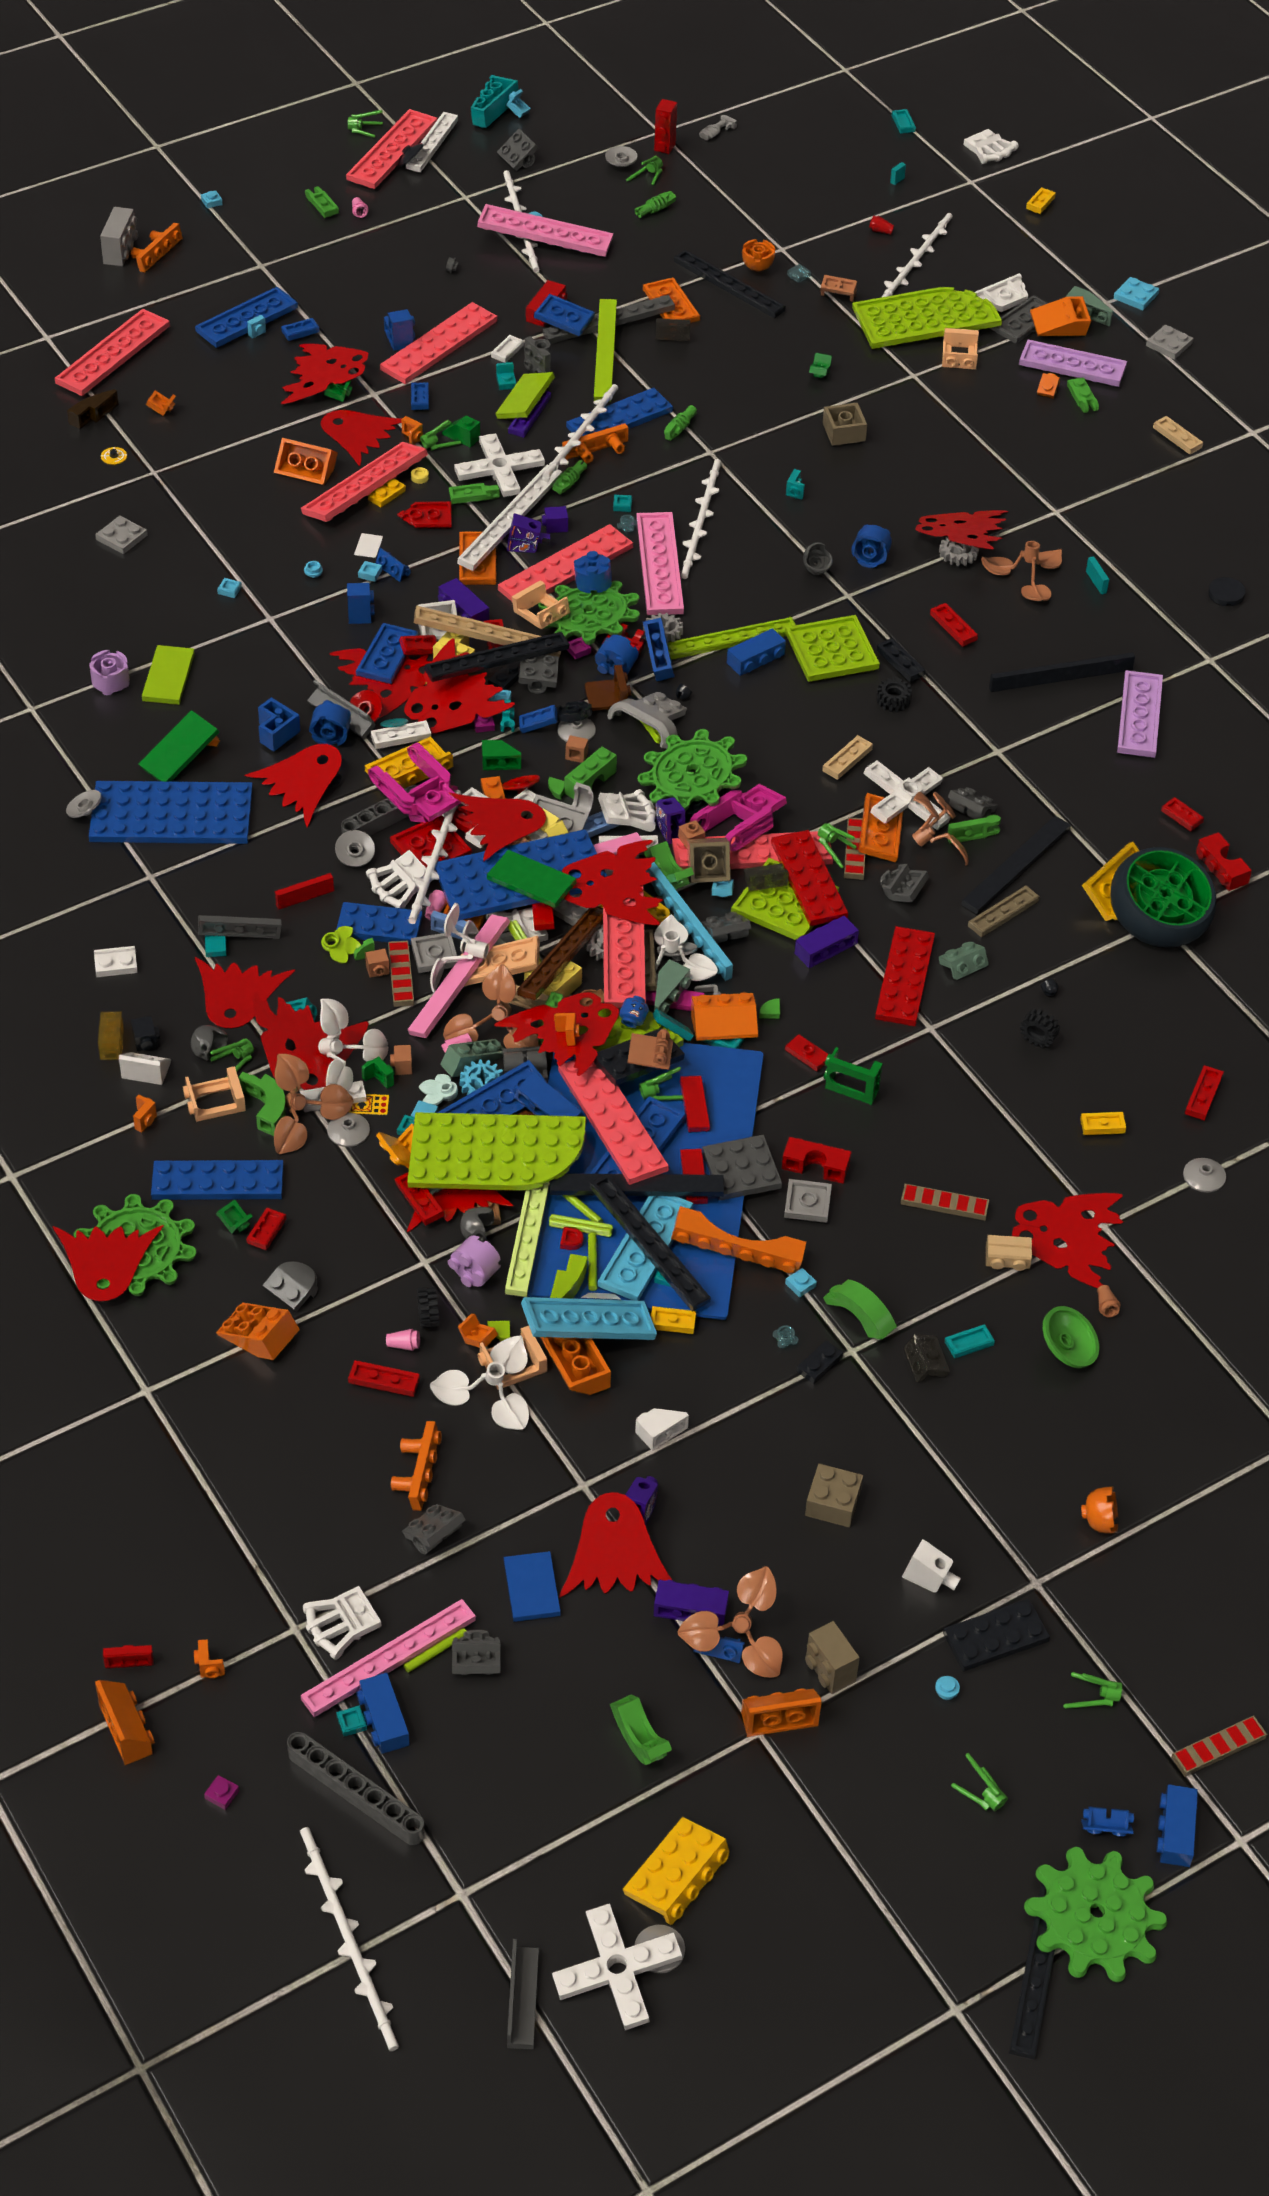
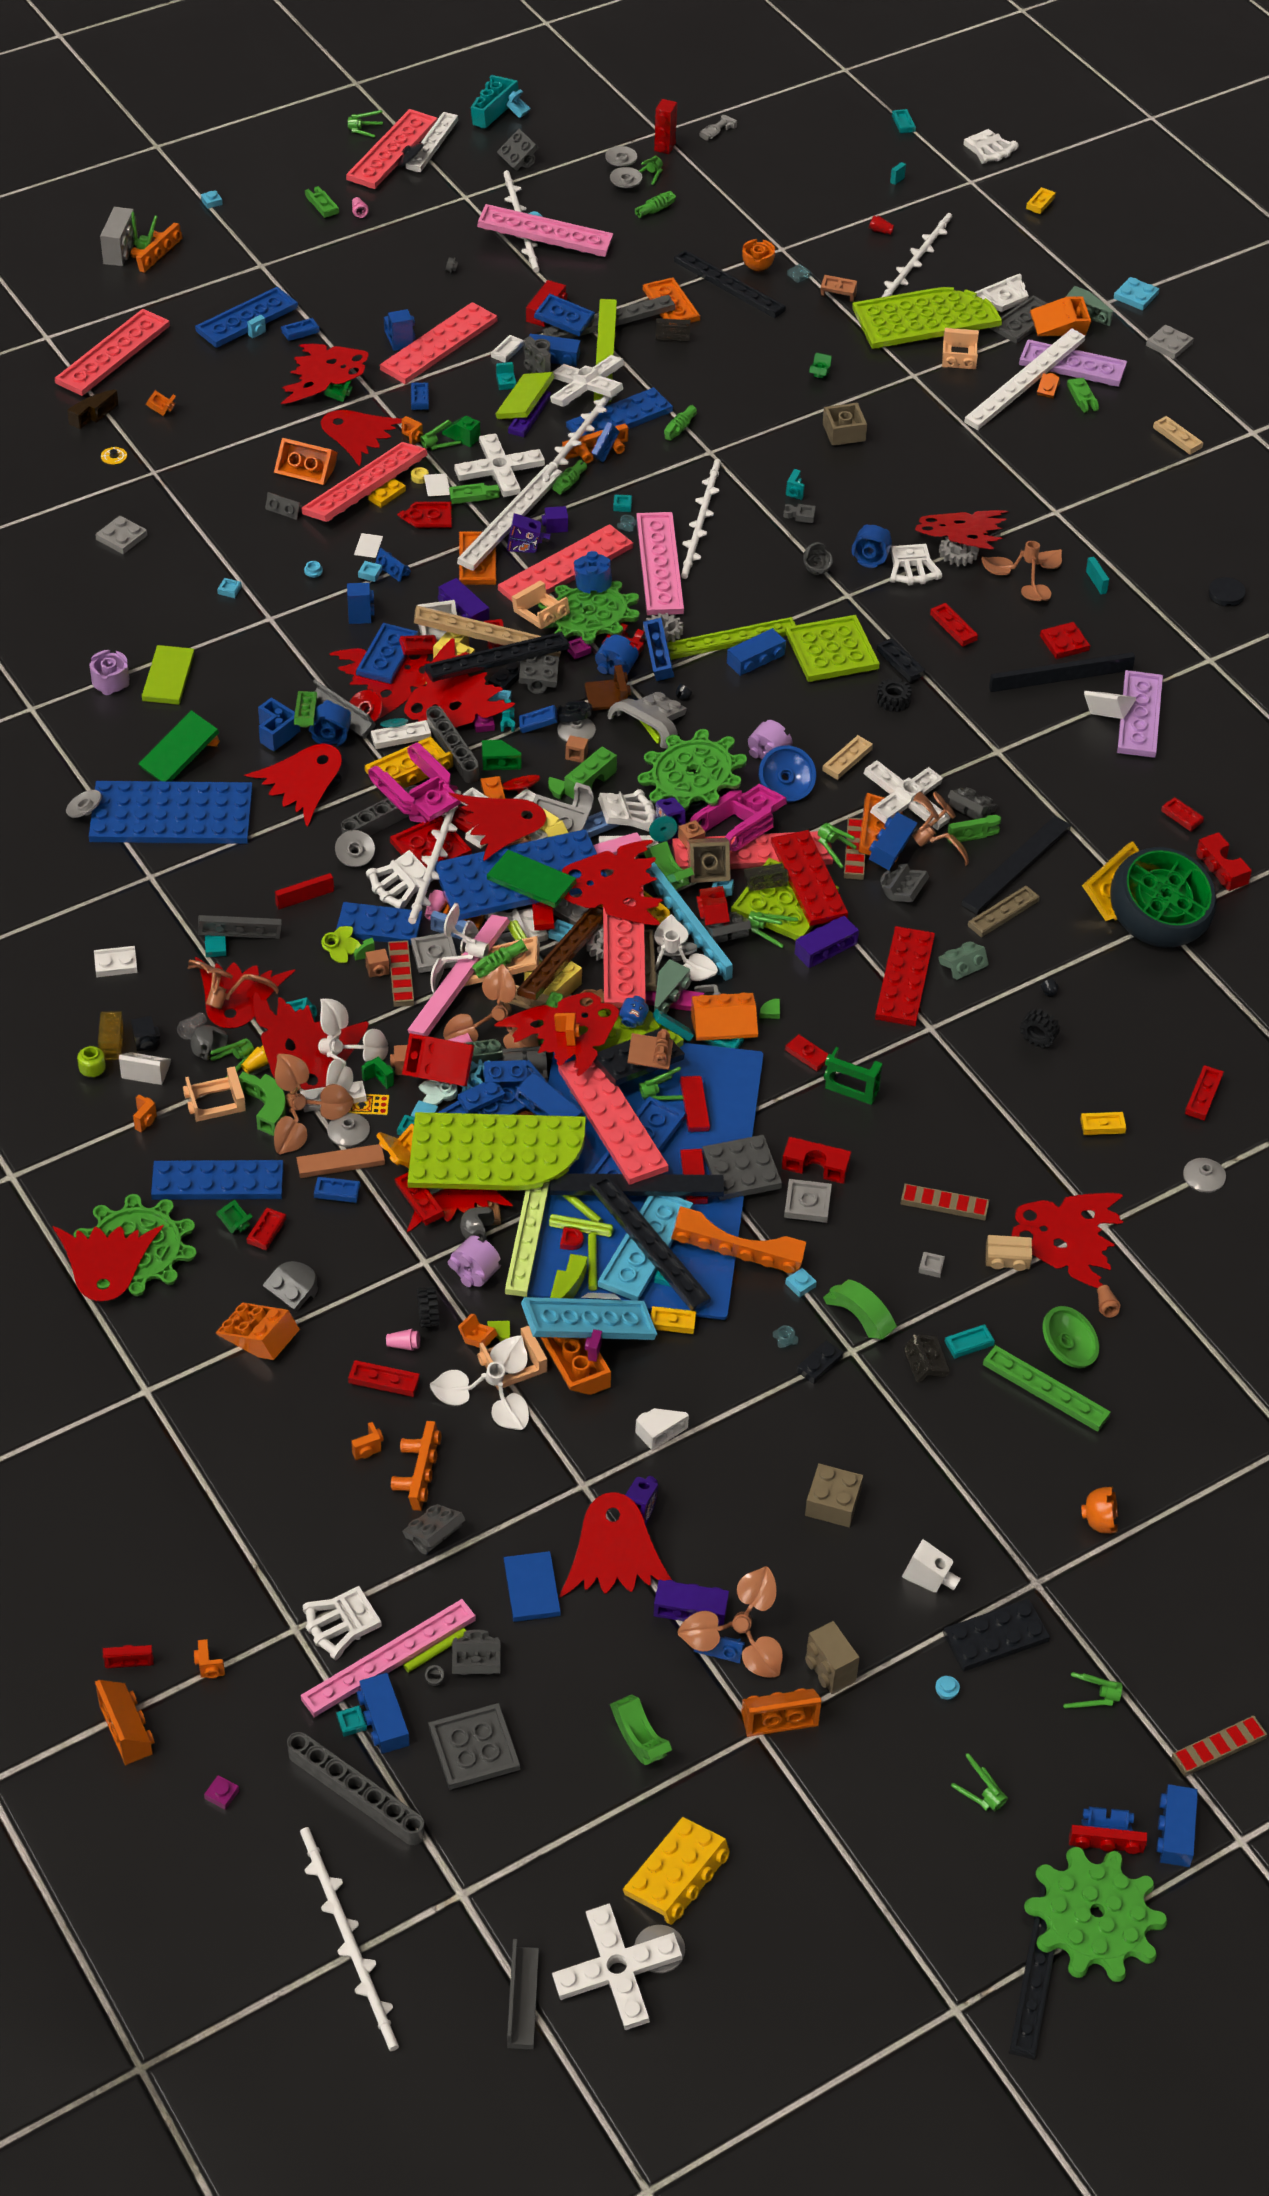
(91, 1061): none -> lime head
(143, 241): none -> bright green plant
(188, 1026): none -> clear cone
(217, 994): none -> nougat plant
(255, 1060): none -> yellow cone
(283, 505): none -> dark grey hinge
(305, 708): none -> bright green plate
(337, 1189): none -> blue plate
(340, 1161): none -> nougat tile
(369, 1444): none -> orange bracket
(435, 1671): none -> dark grey hinge
(436, 484): none -> white sticker
(438, 1059): none -> red slope
(452, 742): none -> dark grey beam
(474, 1746): none -> dark grey plate
(480, 1096): none -> blue plate
(501, 956): none -> bright green hinge
(505, 1071): none -> blue hinge
(560, 930): none -> medium azure plate
(562, 349): none -> blue brick
(587, 379): none -> white piece
(593, 1345): none -> magenta plate
(605, 442): none -> blue plate
(626, 177): none -> light grey dish
(663, 828): none -> teal piece
(713, 905): none -> red arch
(759, 920): none -> bright green plant
(766, 737): none -> lavender brick
(795, 765): none -> blue dish
(803, 513): none -> dark grey plate
(892, 840): none -> blue brick
(913, 555): none -> white plate
(931, 1264): none -> light grey tile
(1024, 379): none -> white plate
(1046, 1388): none -> bright green plate
(1064, 640): none -> red plate
(1107, 1839): none -> red plate
(1108, 704): none -> white slope

